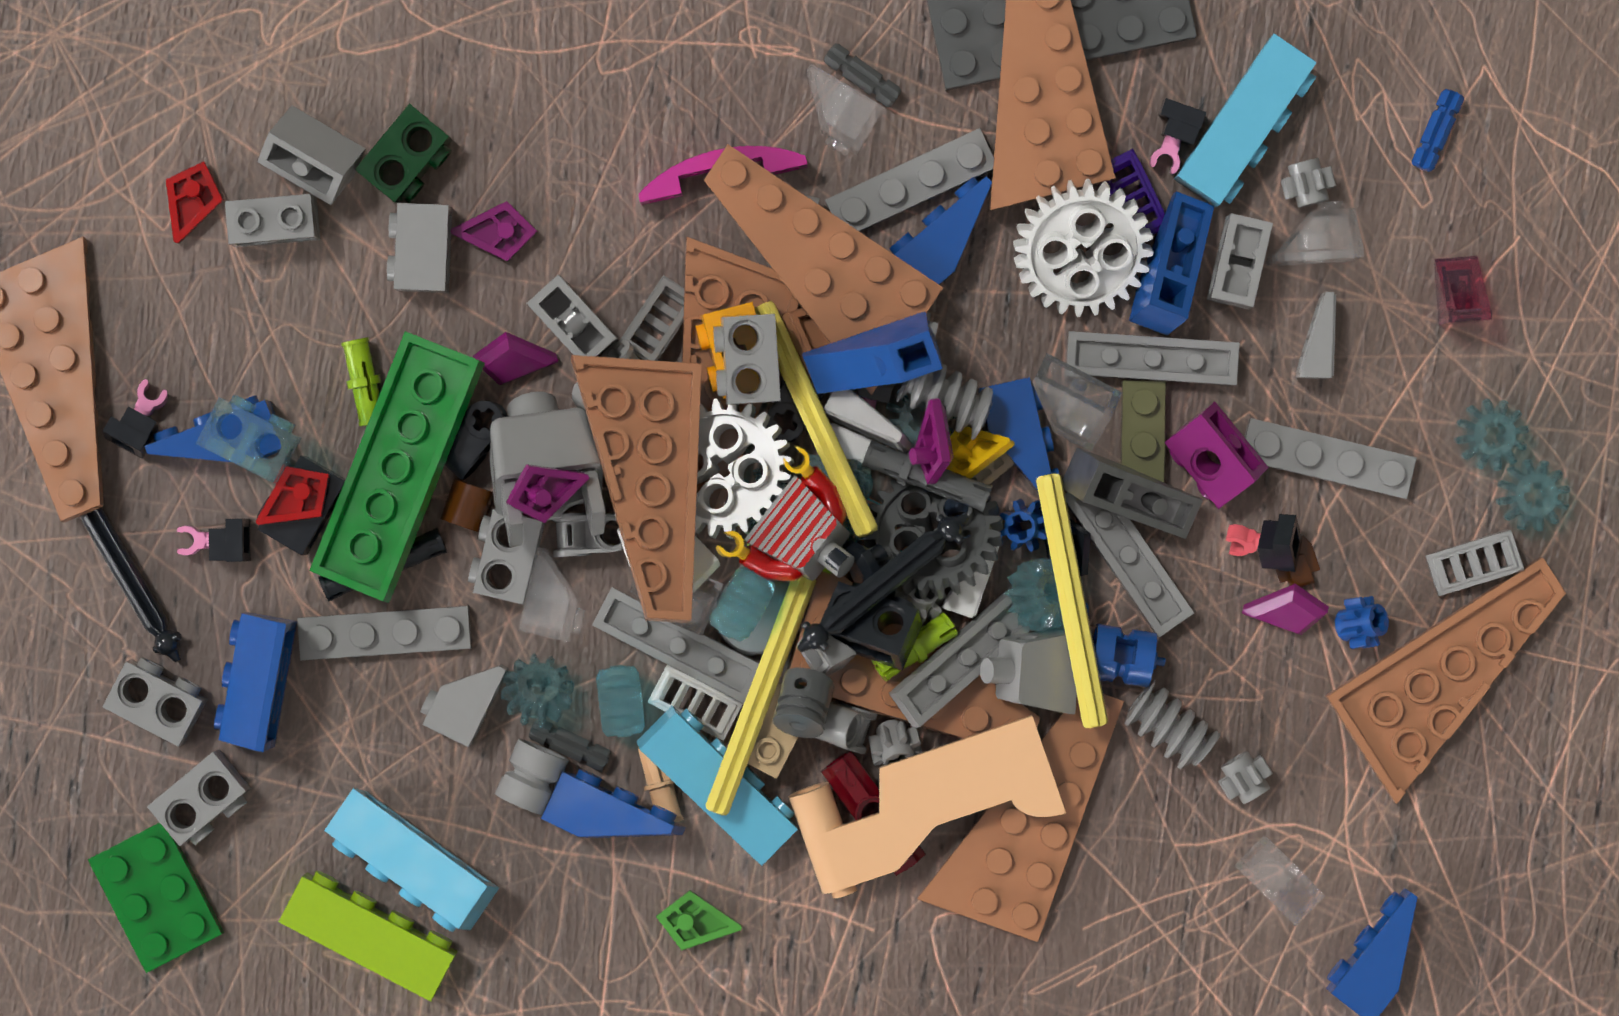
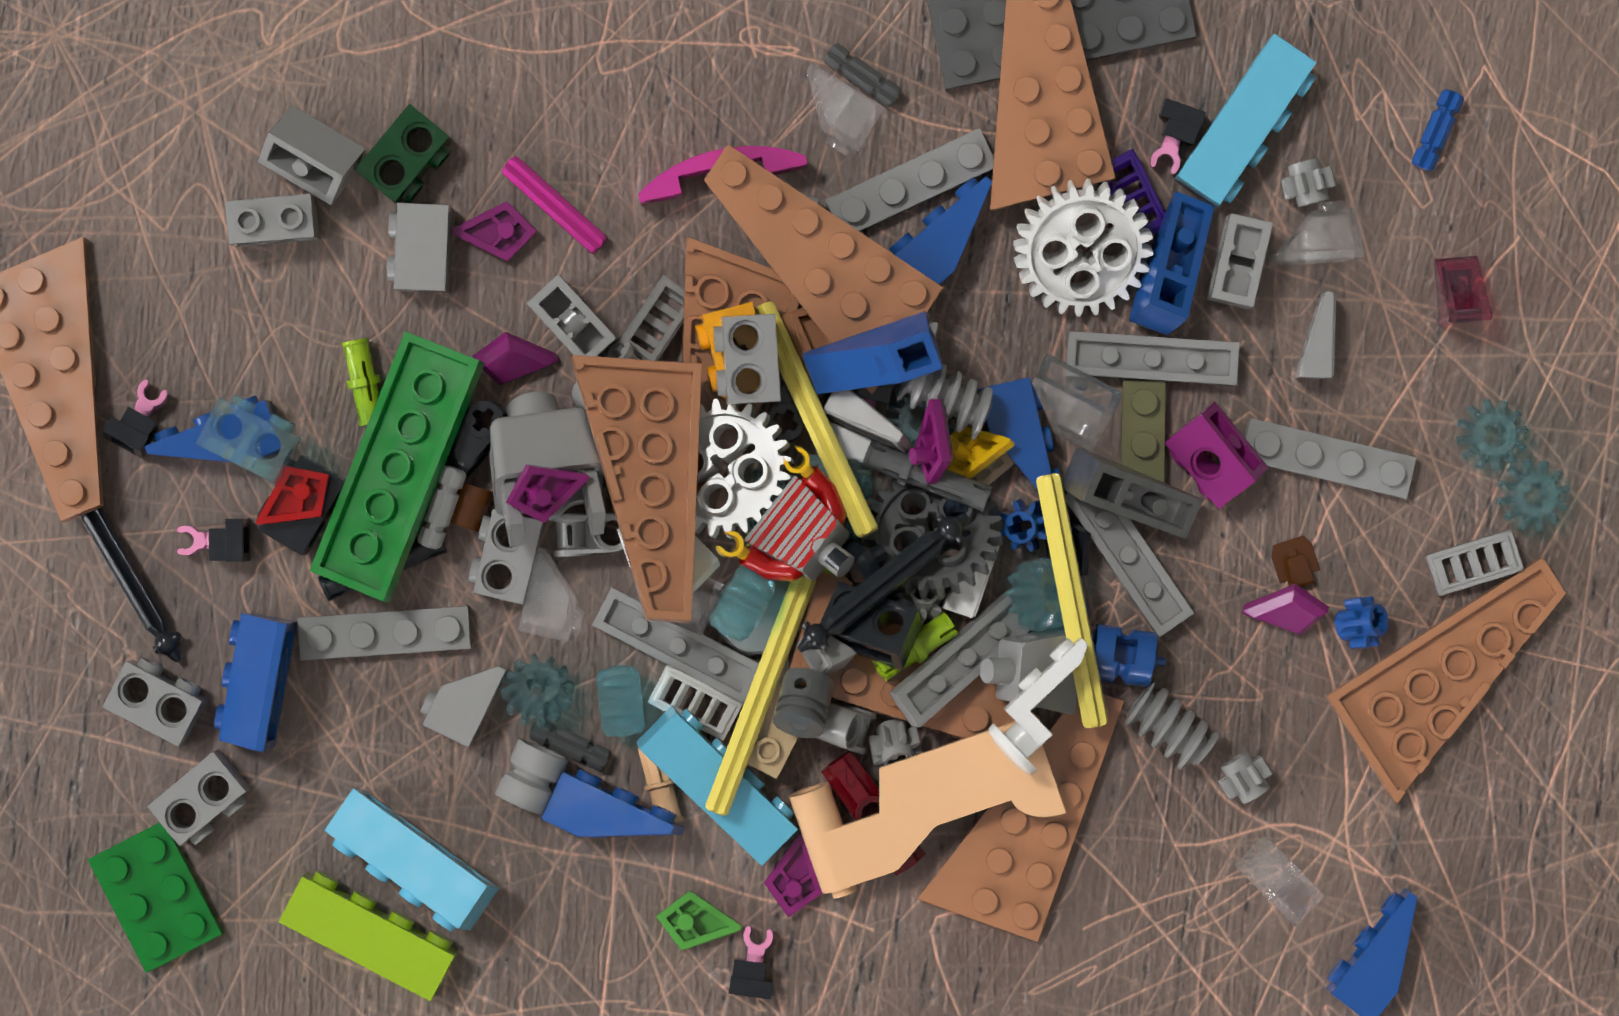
(191, 199): red piece -> none
(441, 507): none -> light grey axle
(554, 204): none -> dark pink axle
(750, 972): none -> black piece
(794, 879): none -> magenta piece
(1028, 731): none -> white piece
(1276, 544): black piece -> none

